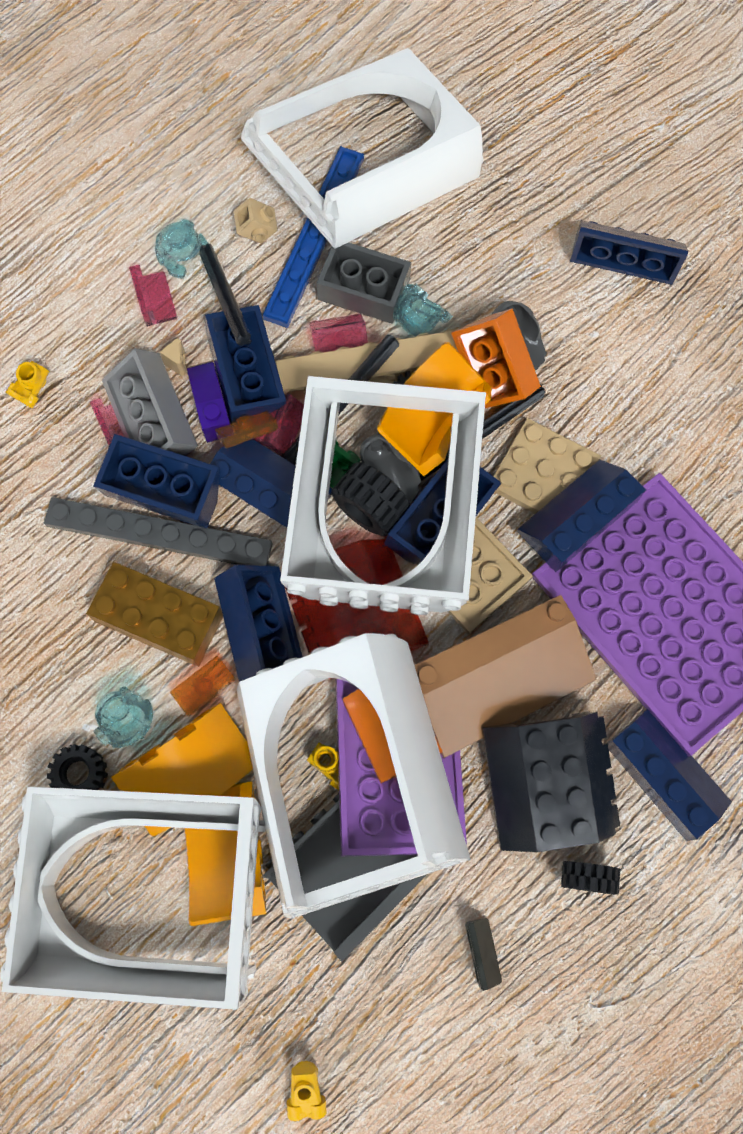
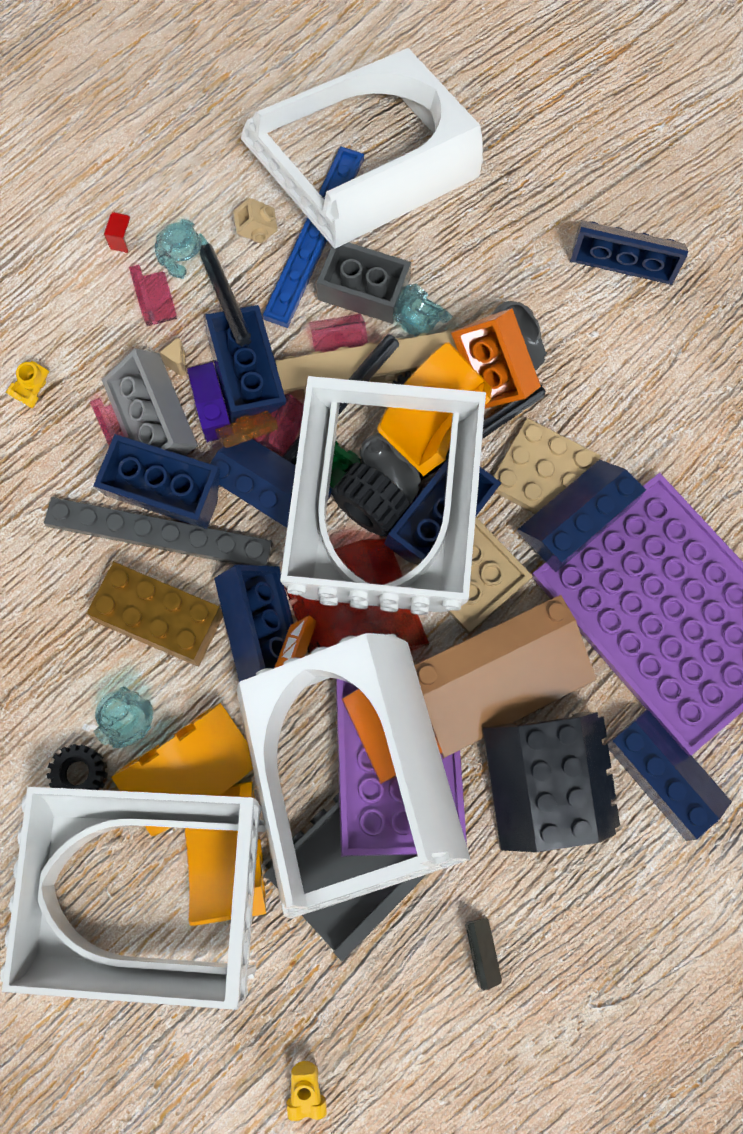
(116, 230): none -> red slope
(202, 686): clear orange plate -> none
(297, 640): none -> orange tile
(330, 770): yellow plate -> none
(590, 877): black tyre -> none

